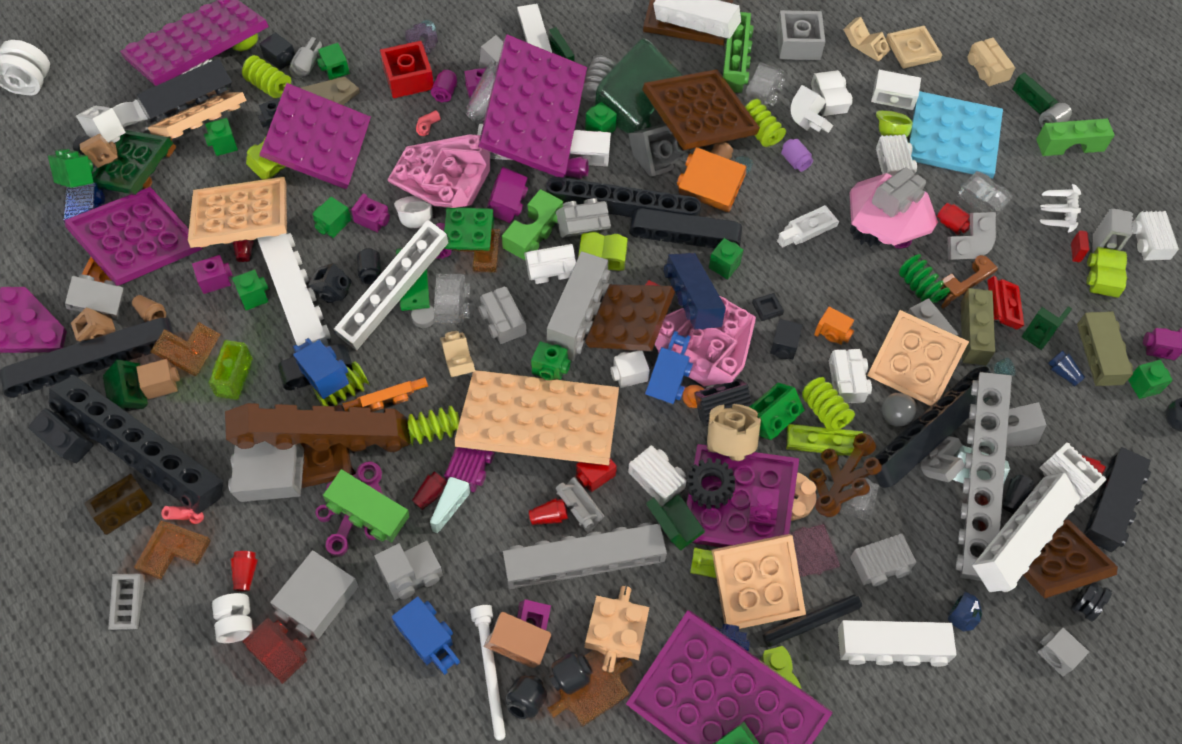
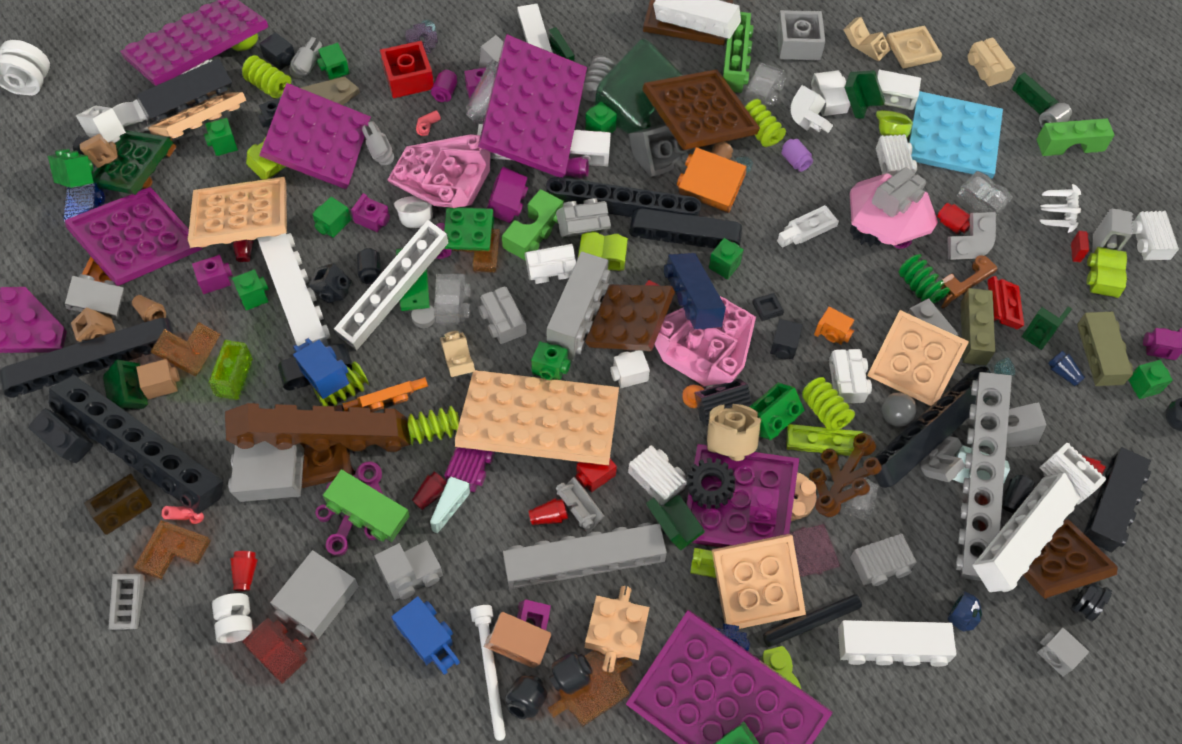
(378, 144): none -> light grey arm
(670, 371): blue brick -> none
(863, 91): none -> dark green panel

